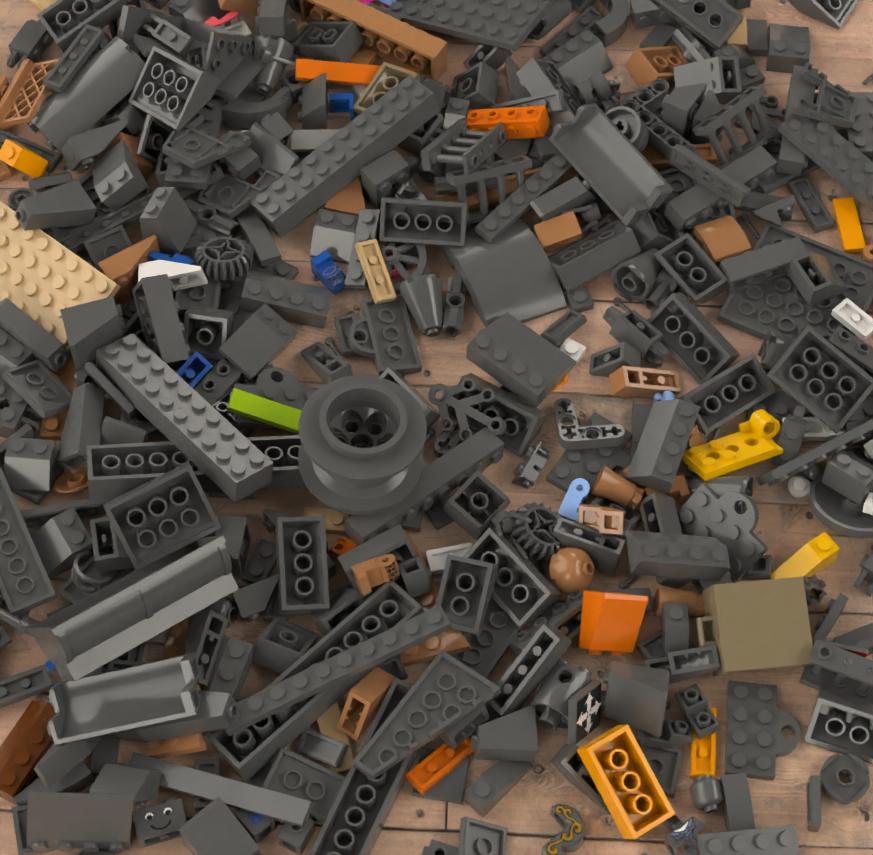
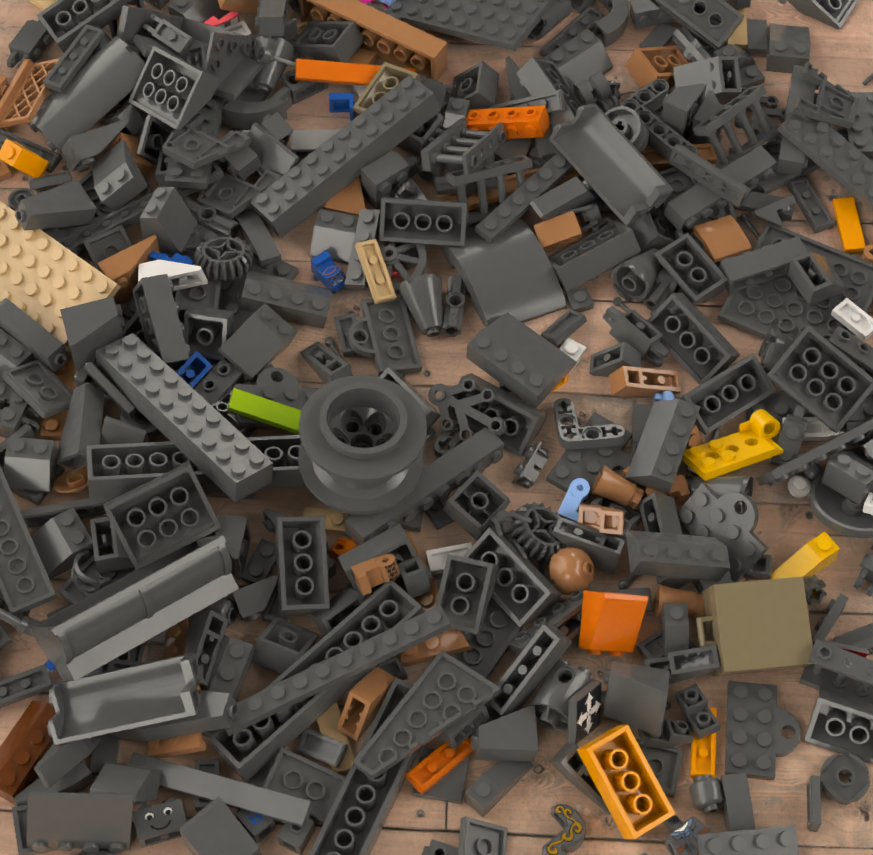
(314, 104): dark grey slope -> none
(491, 55): dark grey slope -> none

